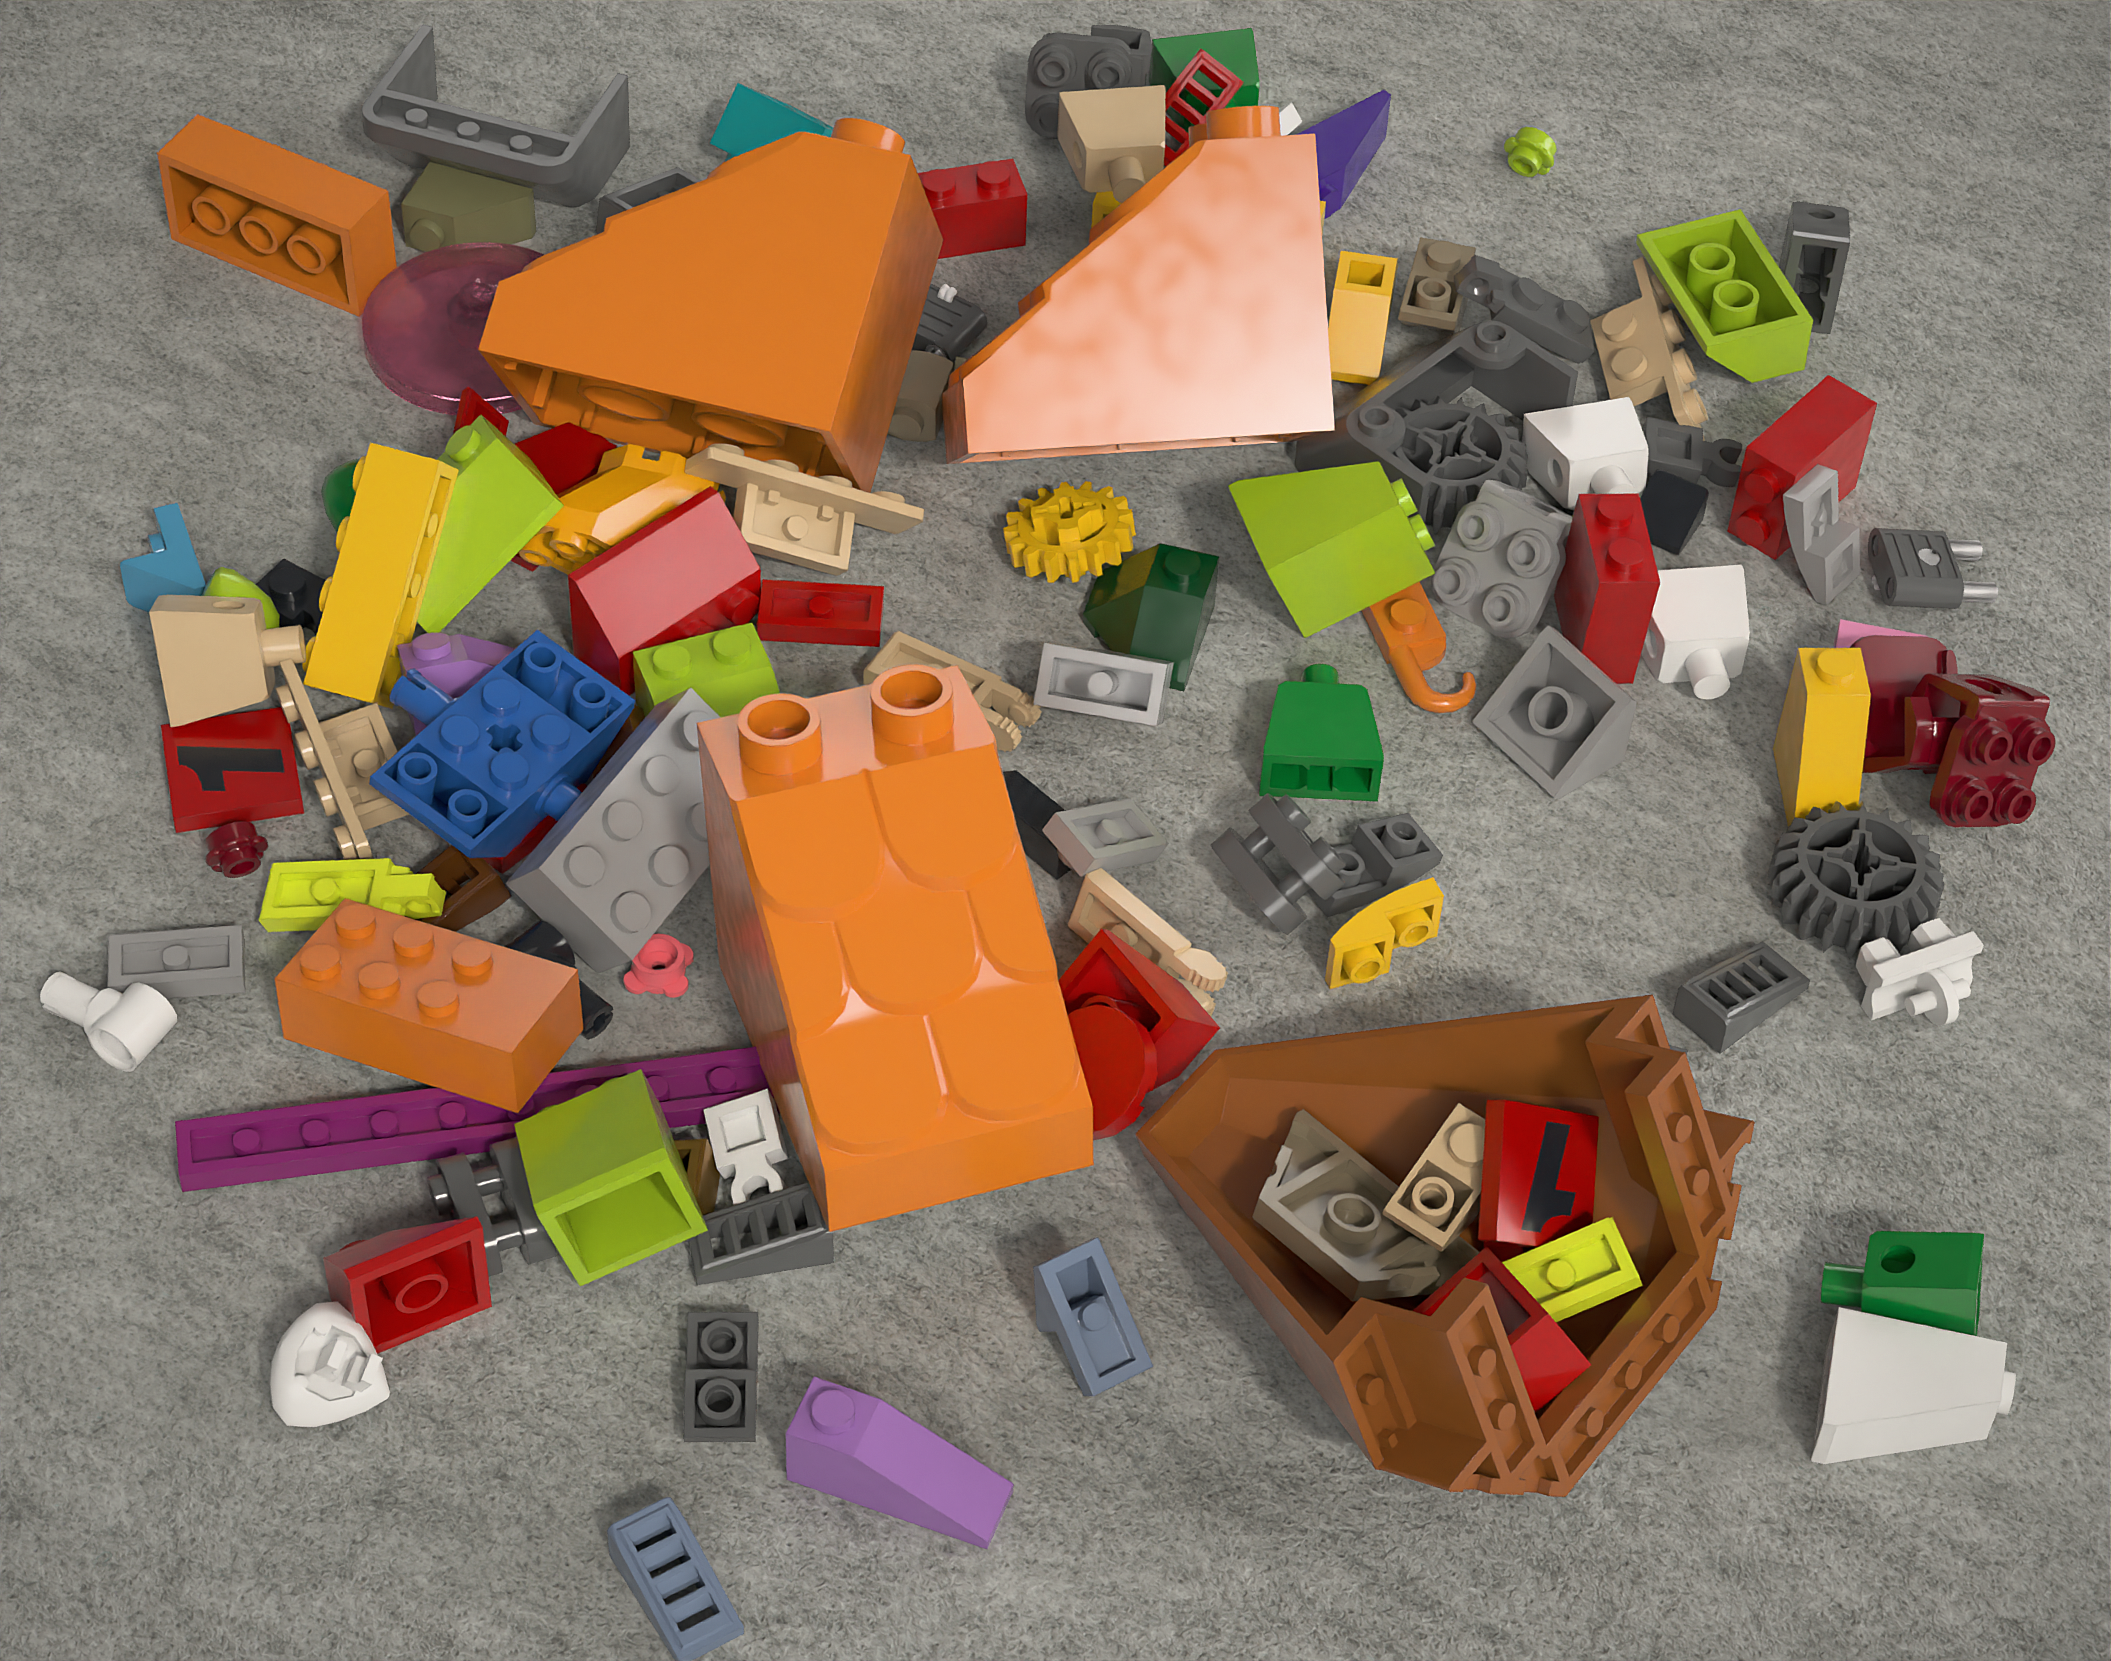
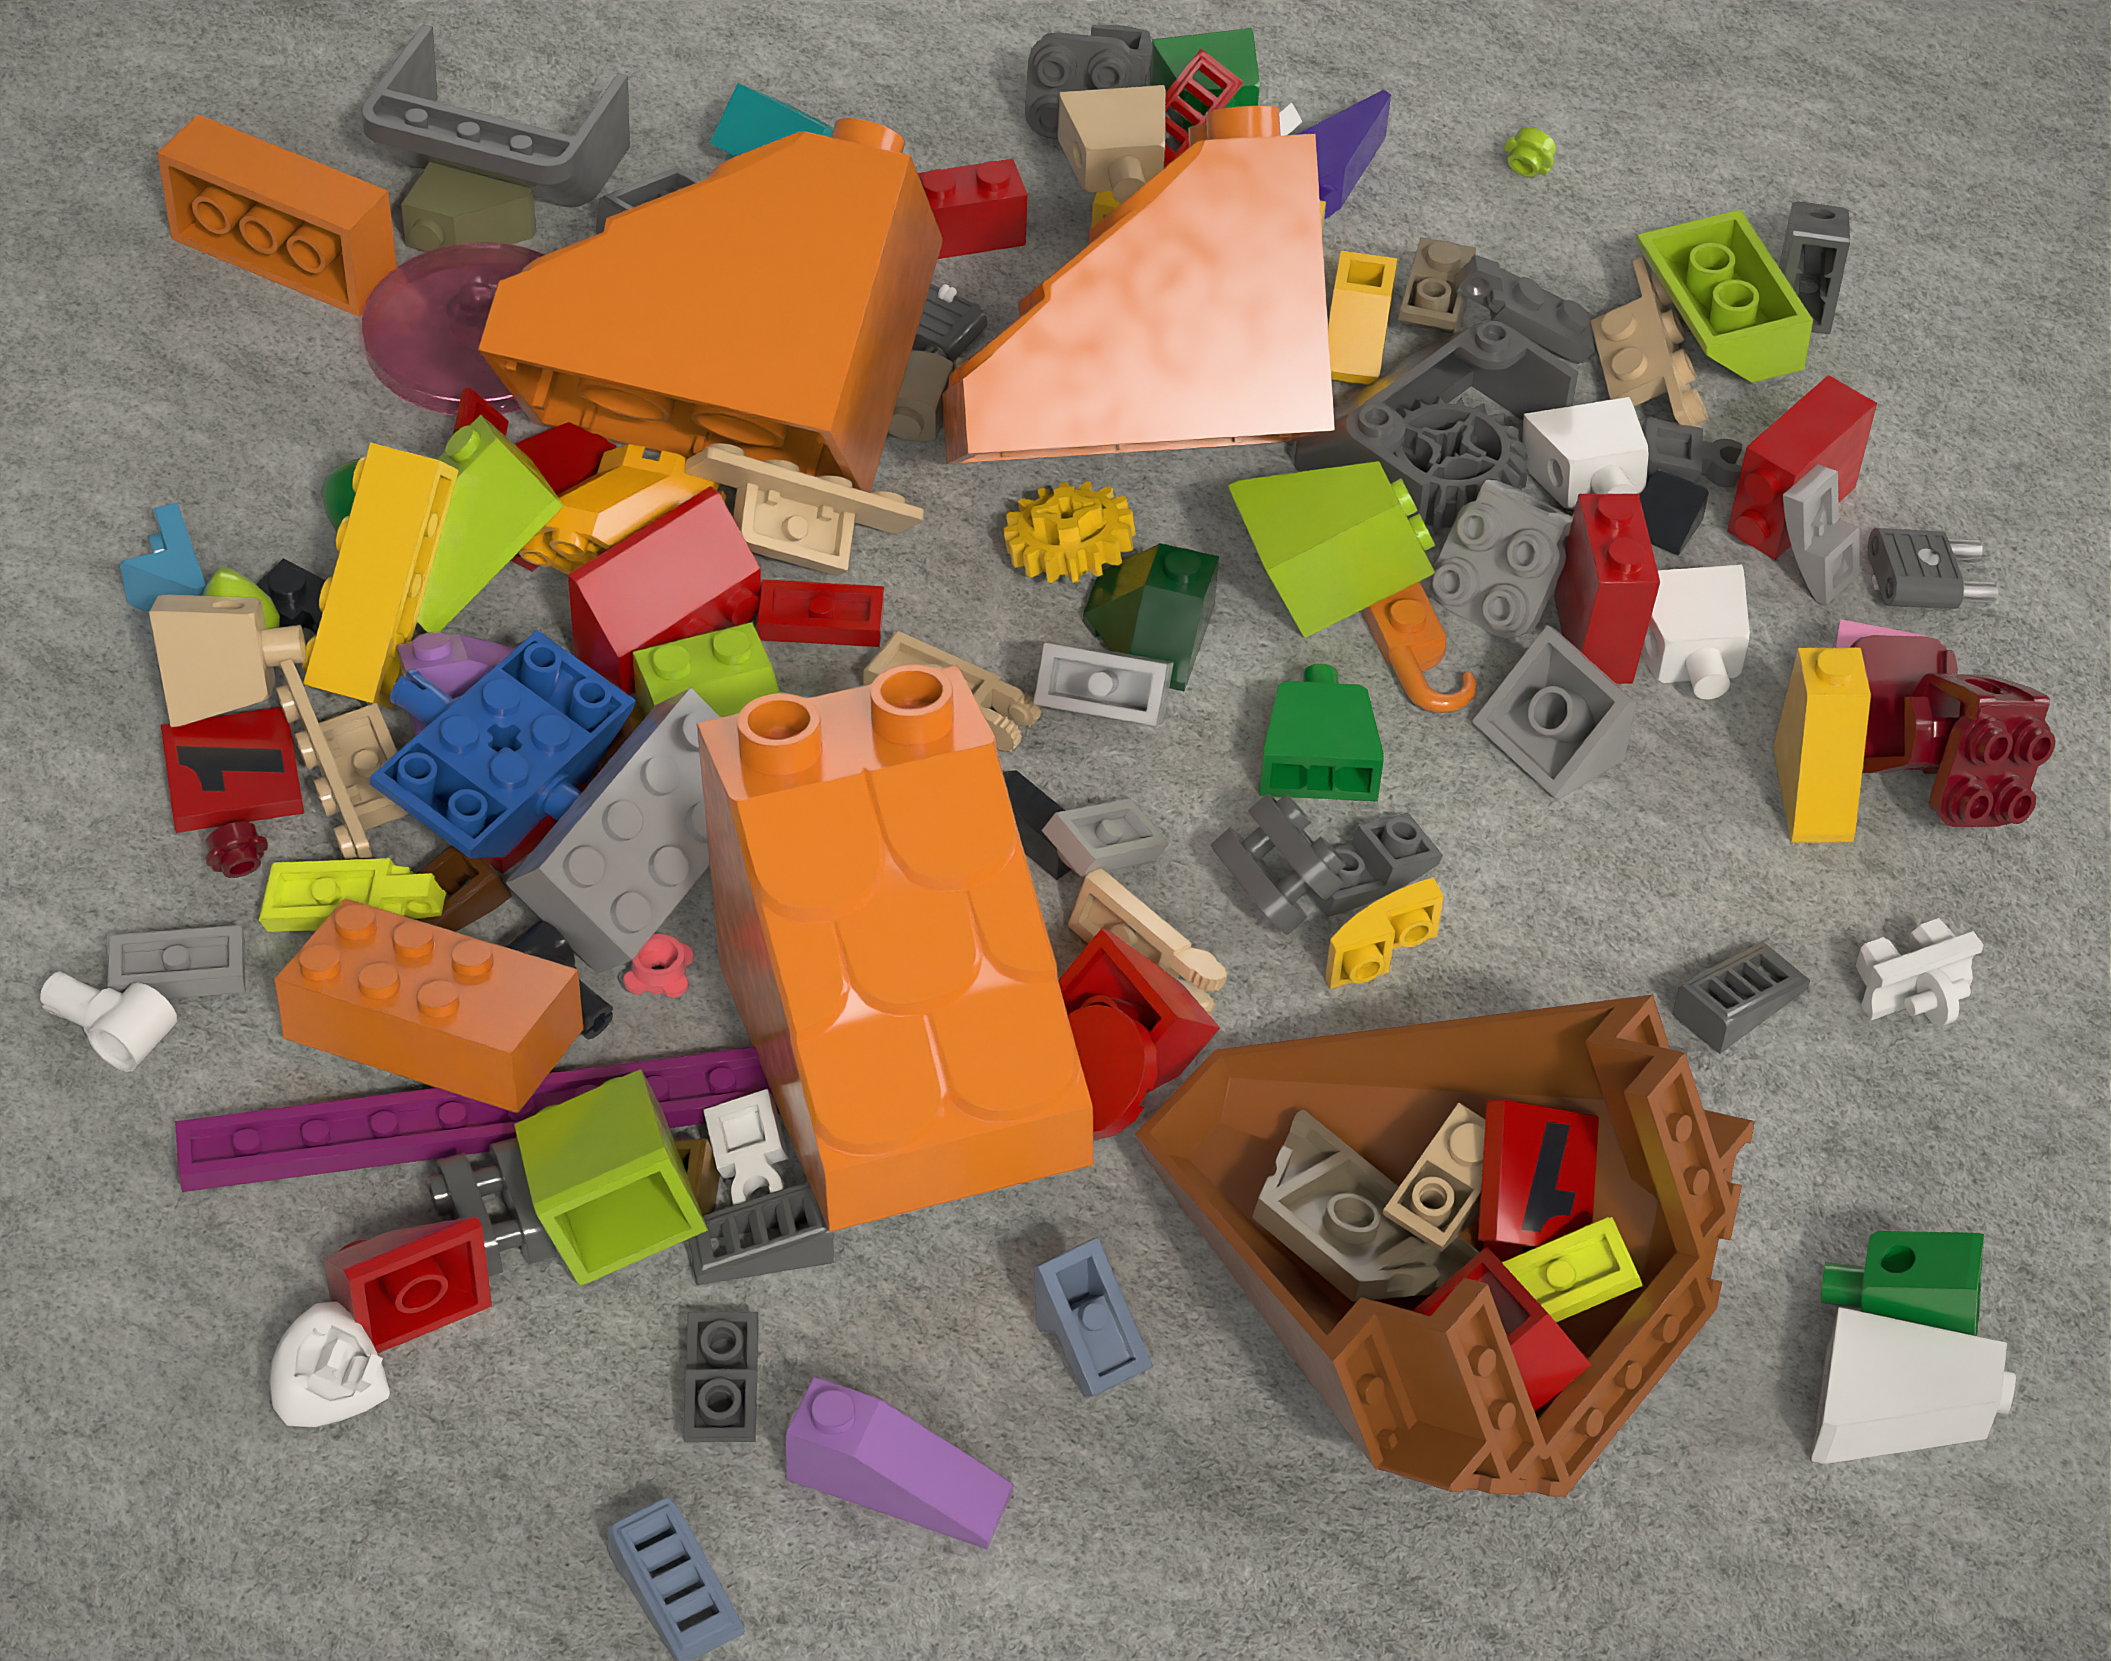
(1854, 878): dark grey gear -> none

